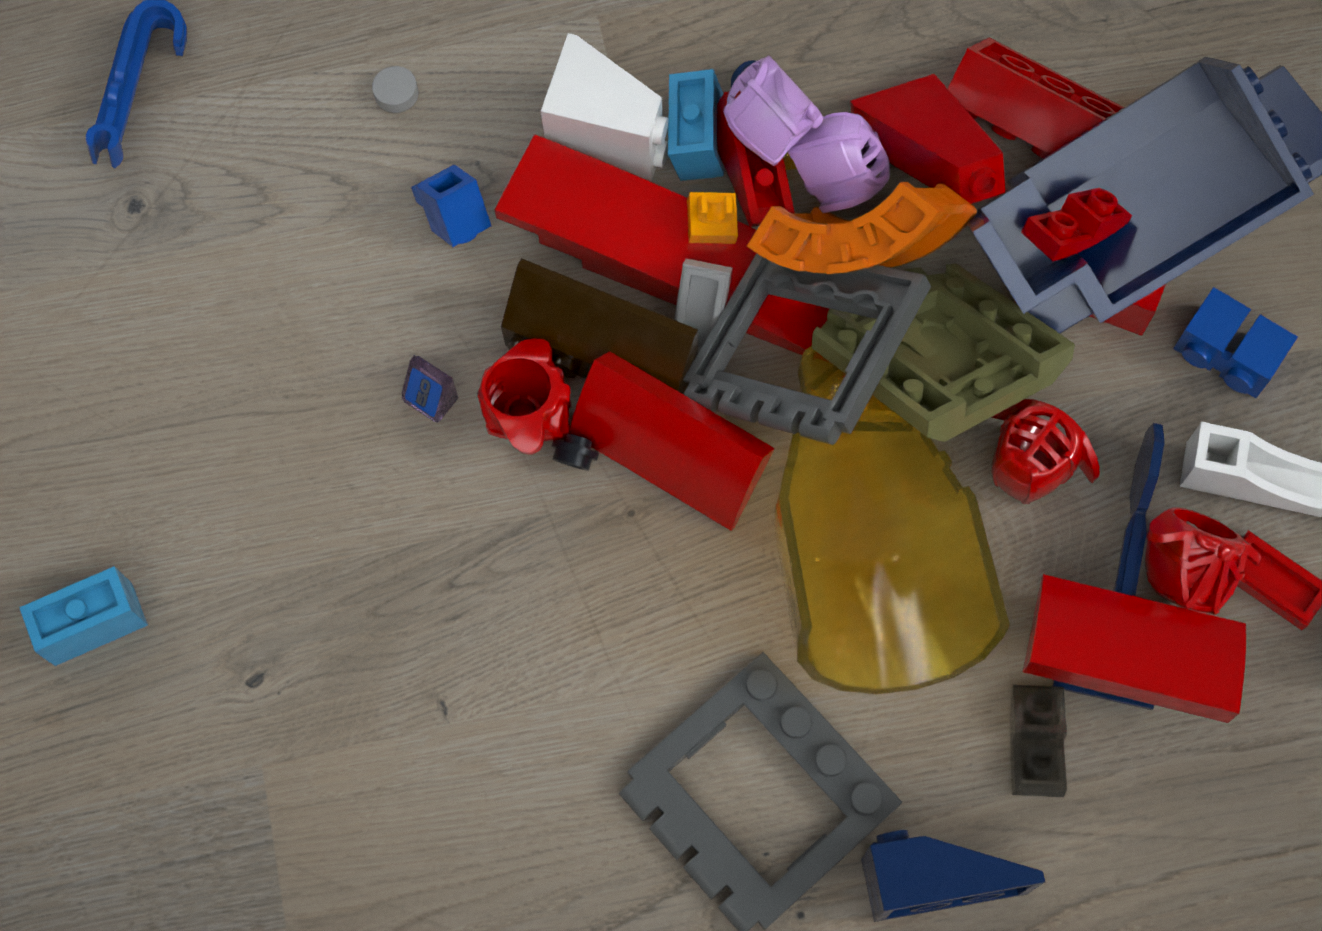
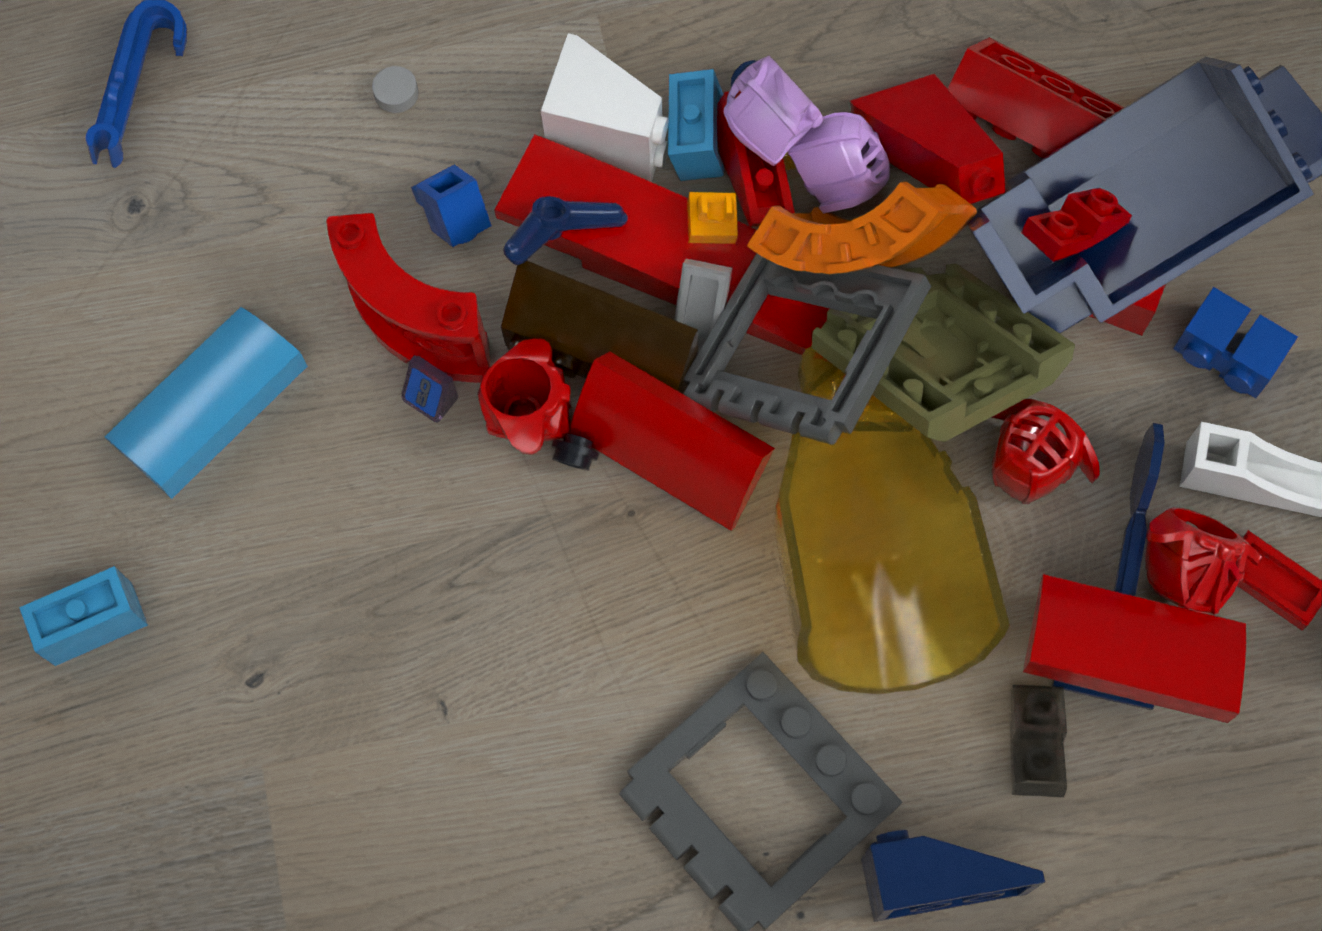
(207, 401): none -> dark azure slope
(405, 312): none -> red fence
(553, 216): none -> dark blue piece

